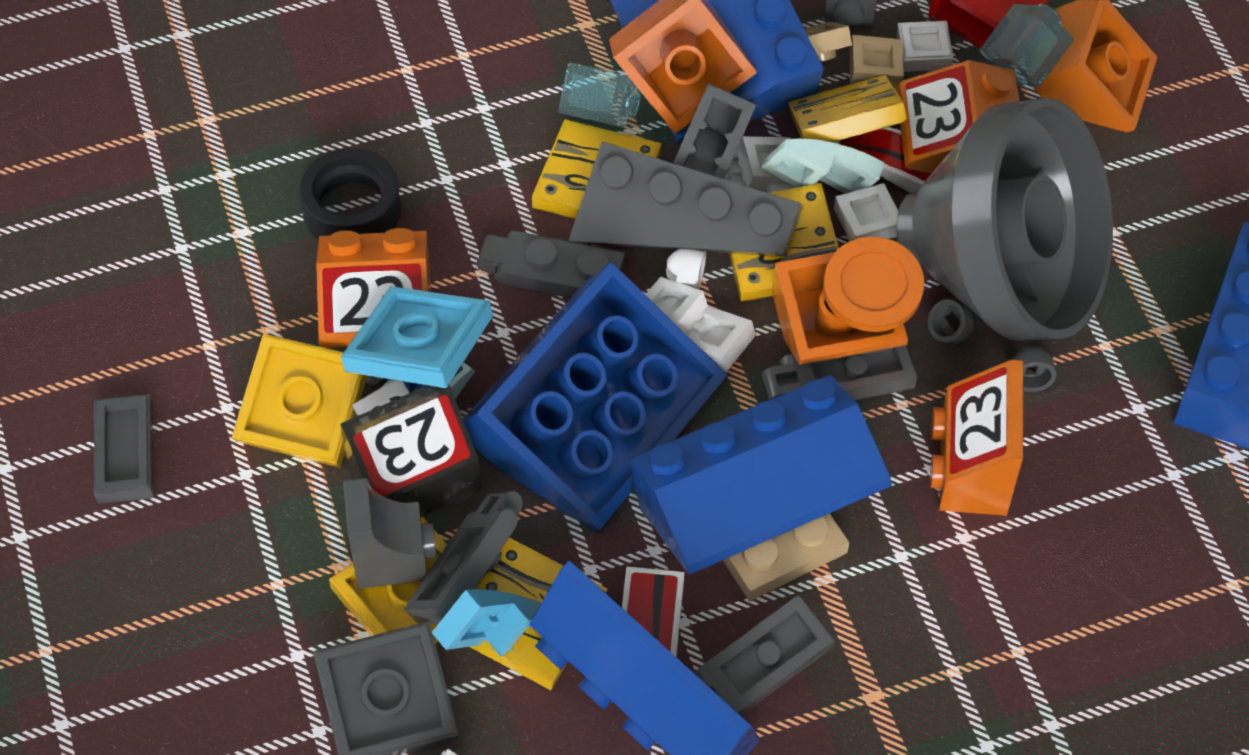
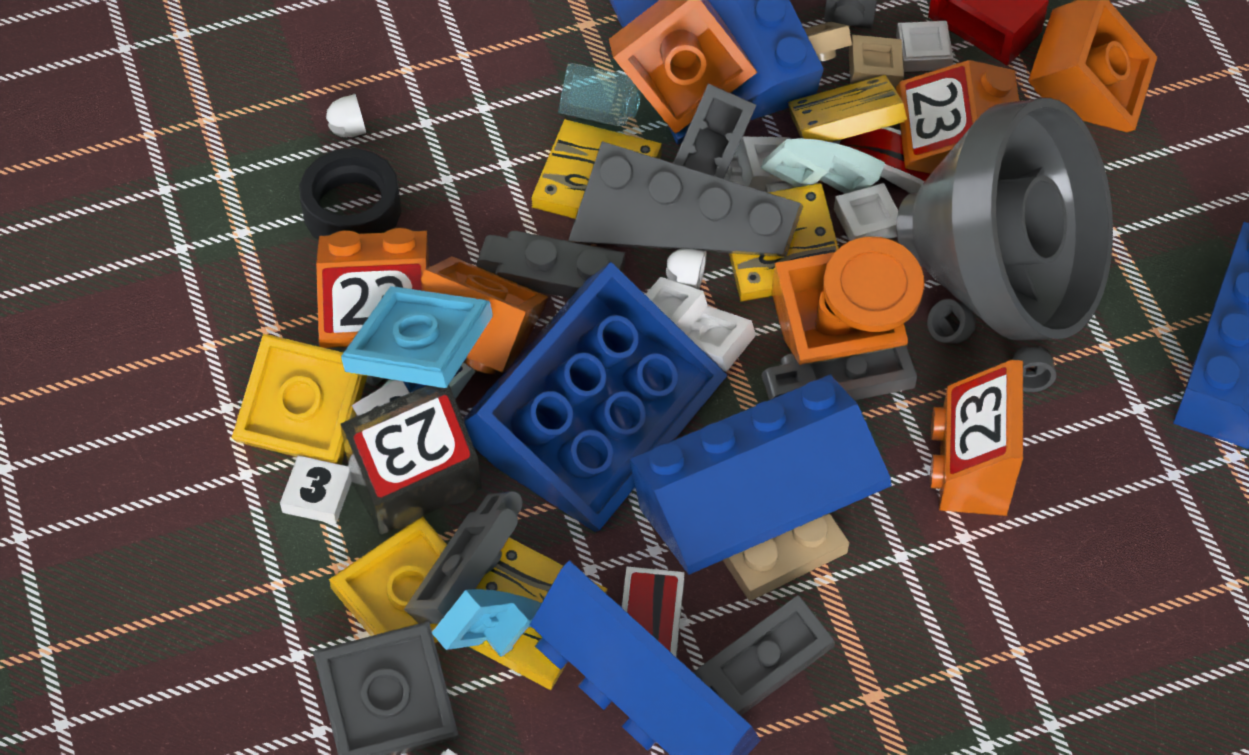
(123, 449): dark grey tile -> none
(316, 490): none -> white tile
(345, 117): none -> white hinge
(385, 537): dark grey arch -> none
(512, 305): none -> orange slope
(1028, 42): clear light blue brick -> none

